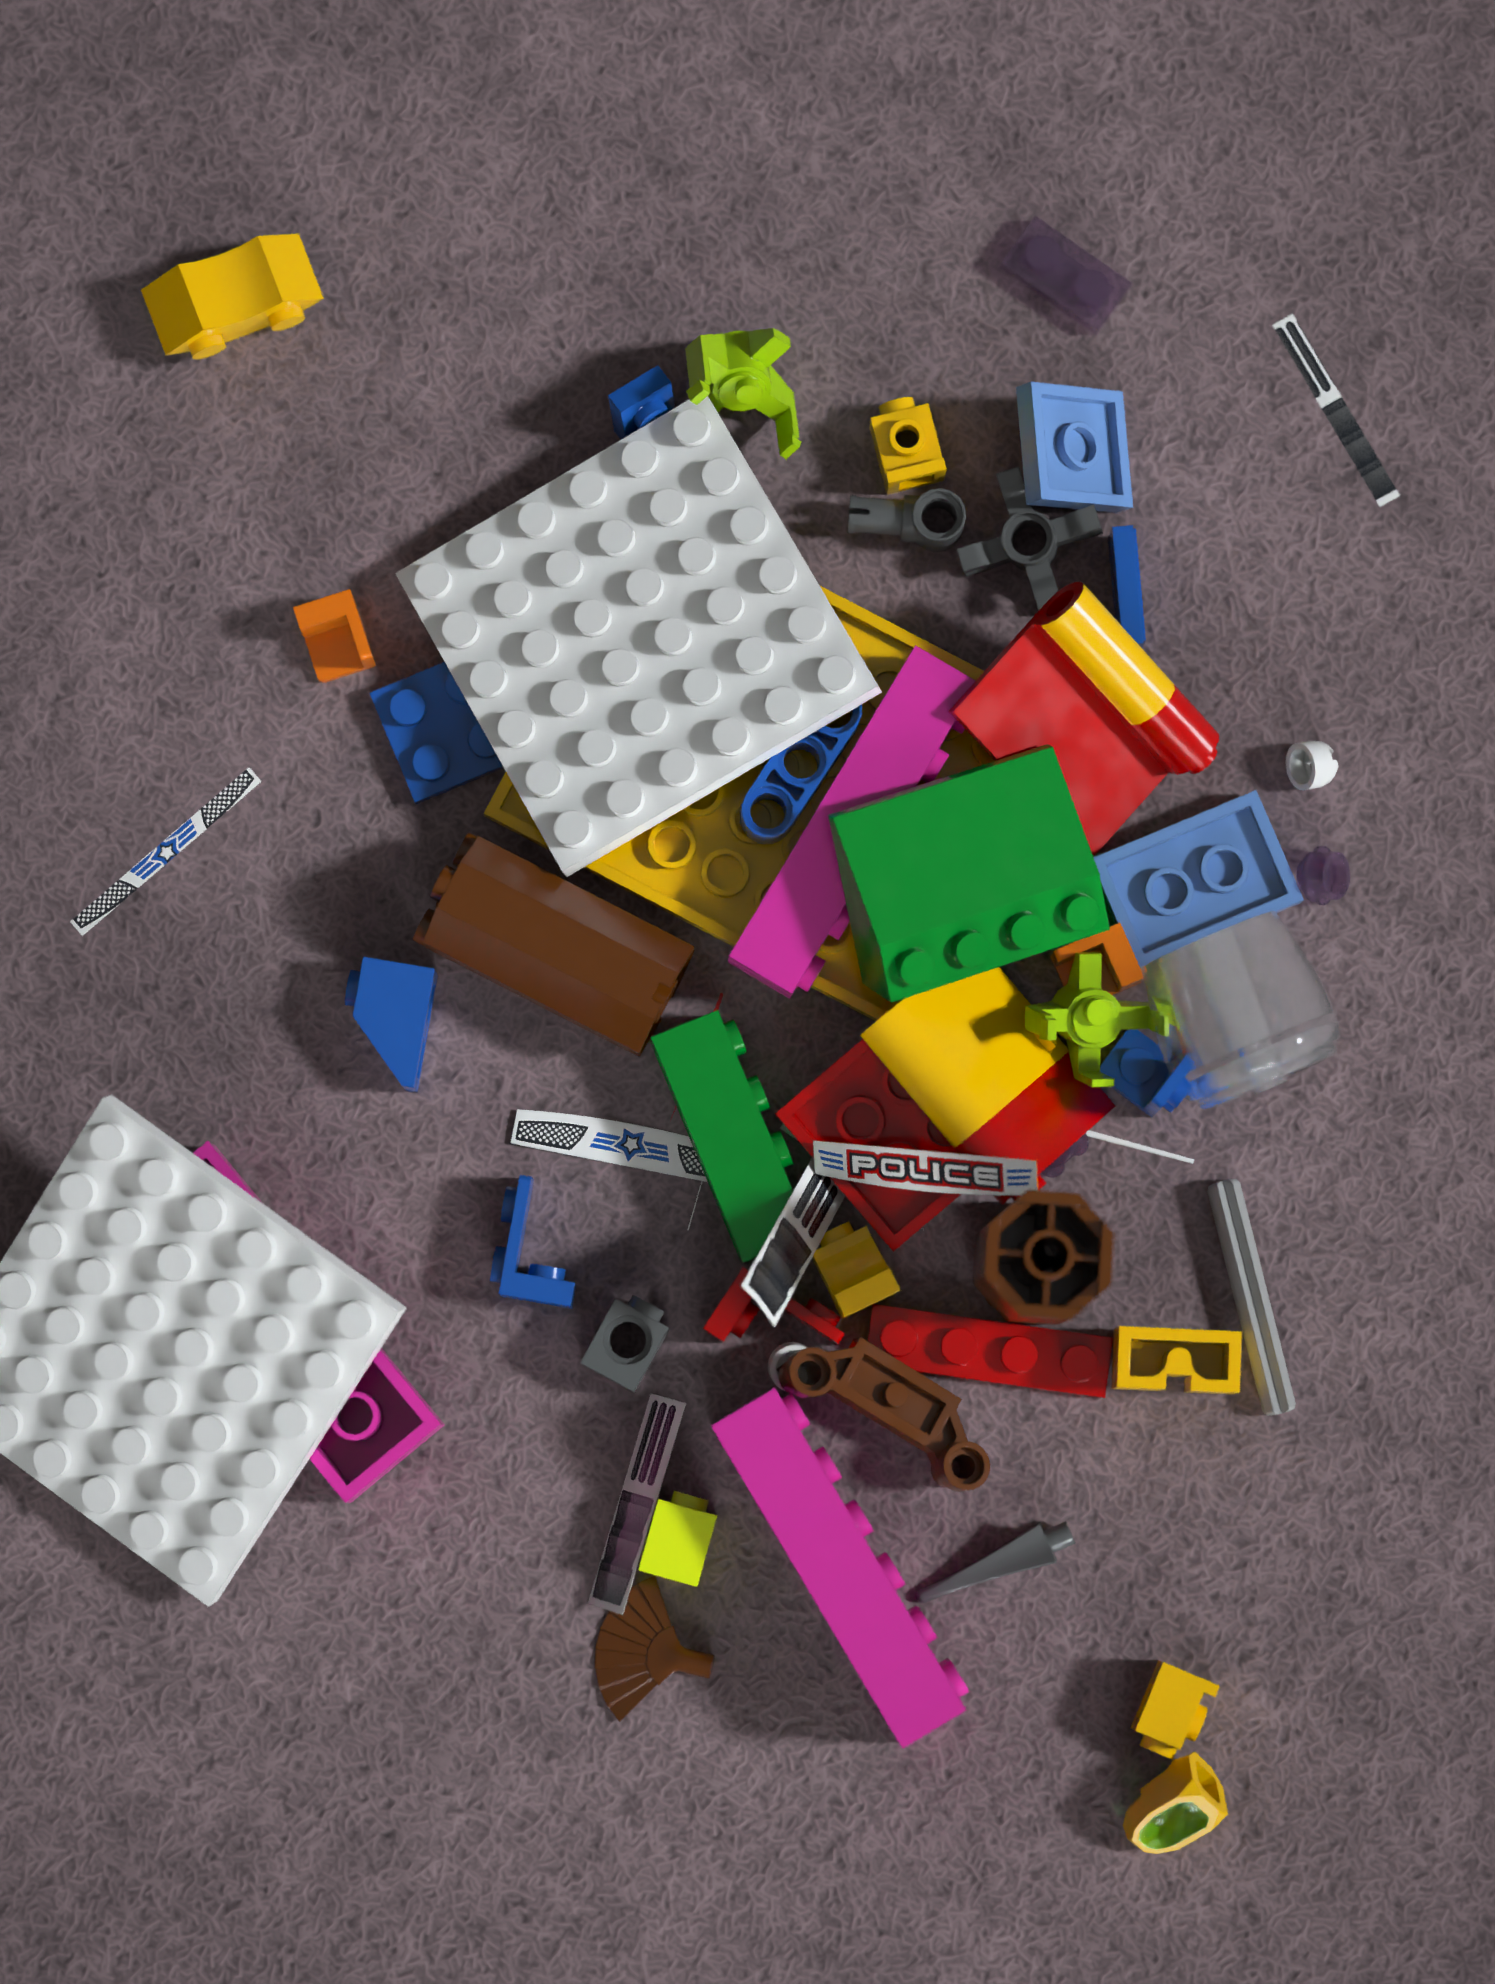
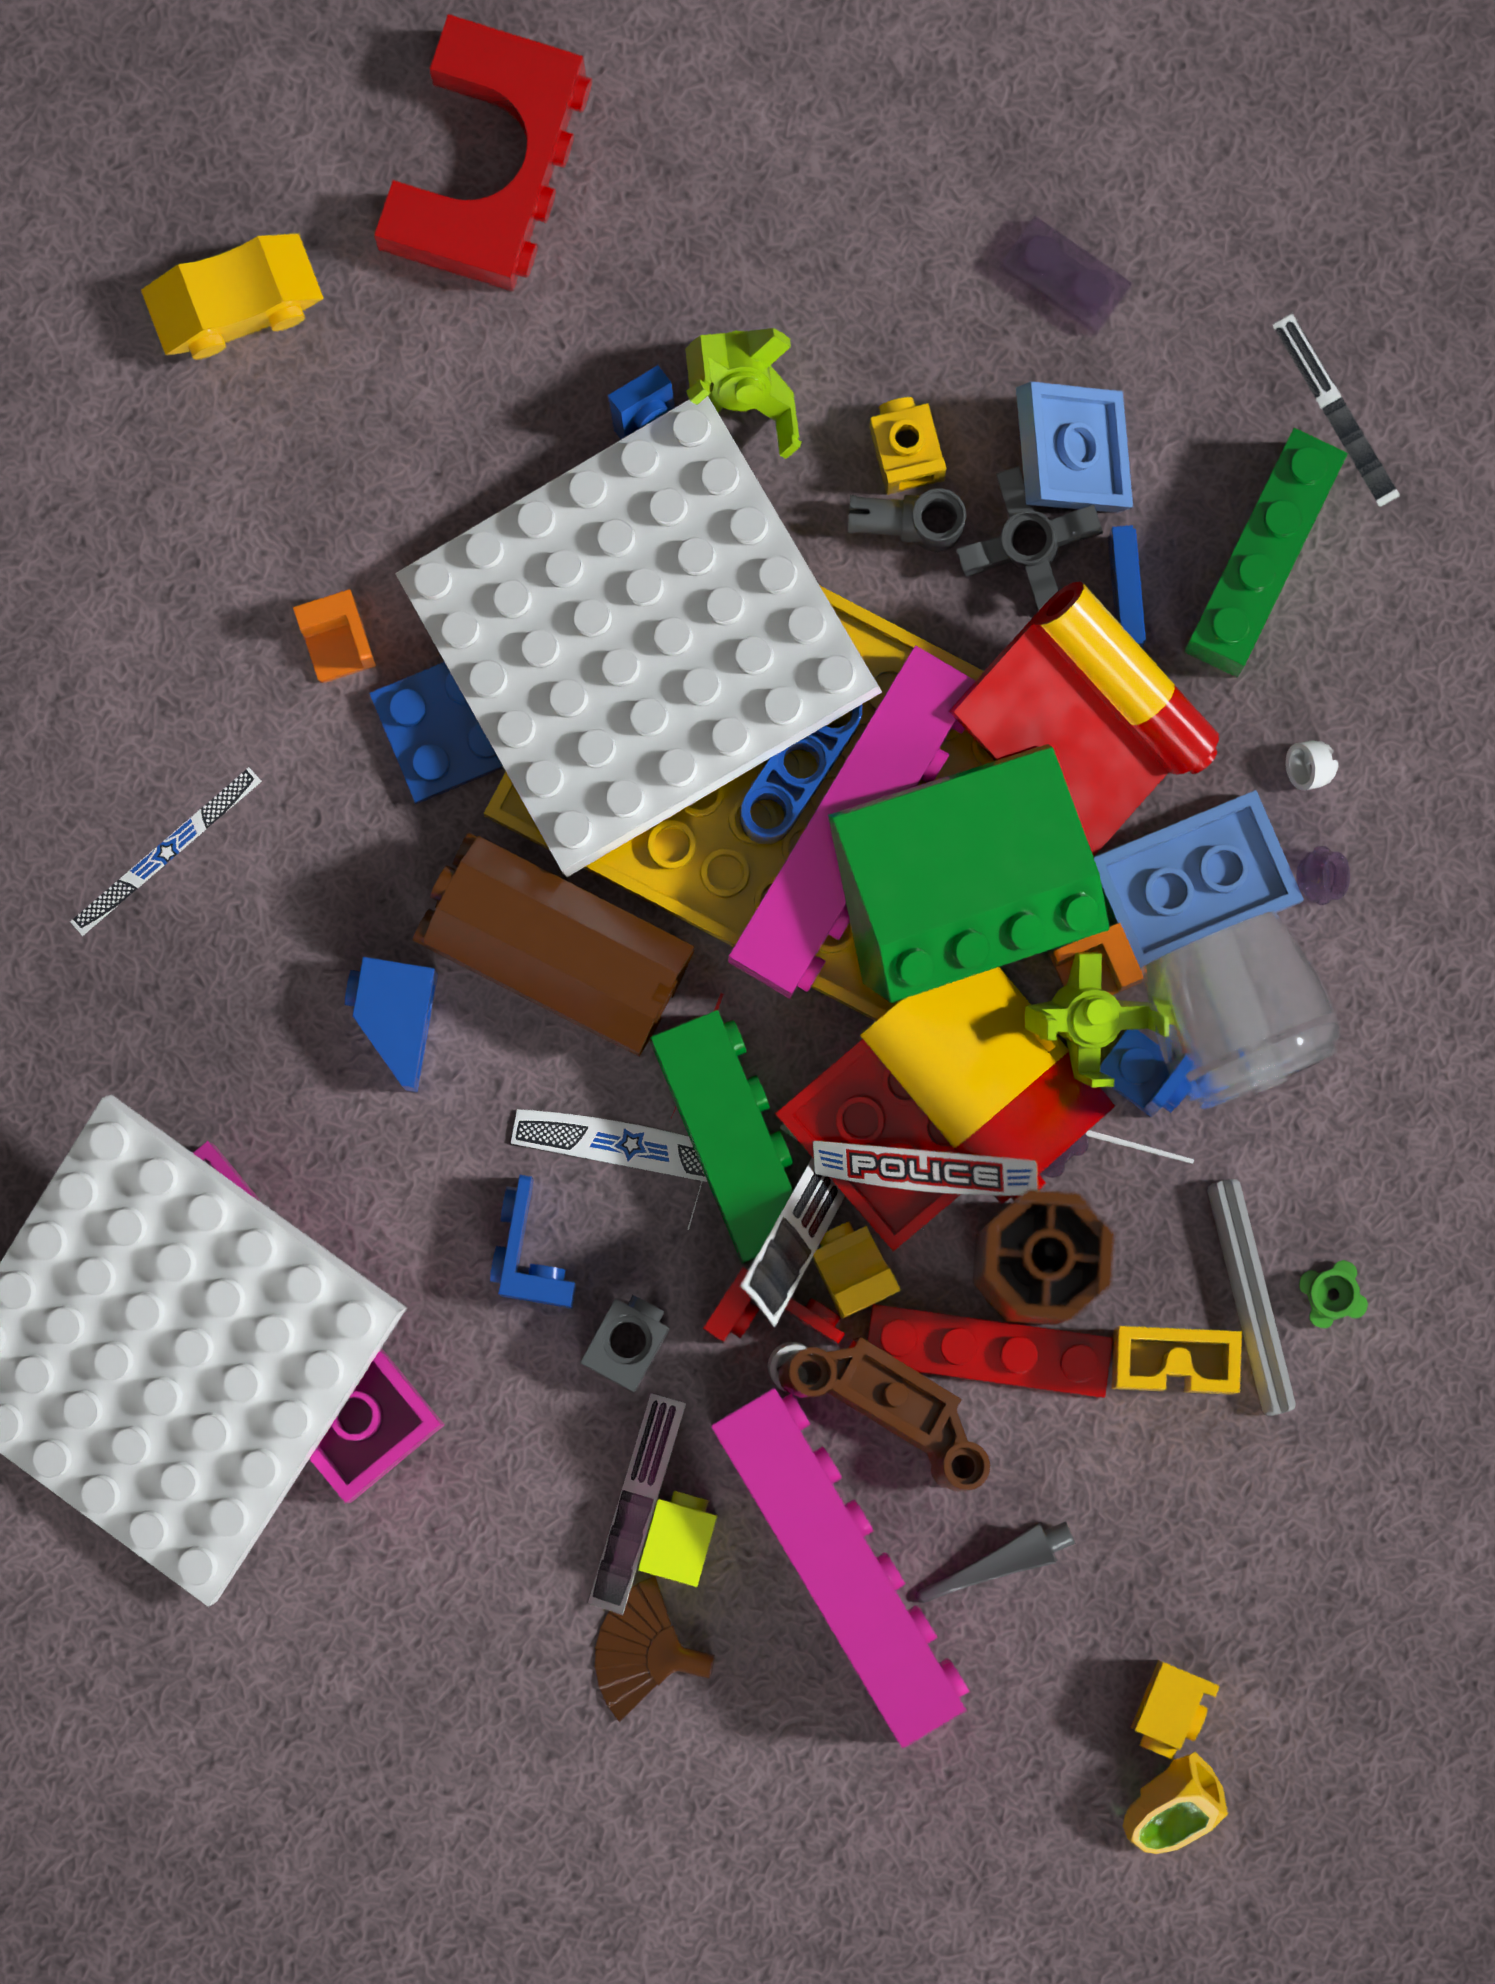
(492, 234): none -> red arch
(1266, 552): none -> green brick
(1342, 1279): none -> bright green plate

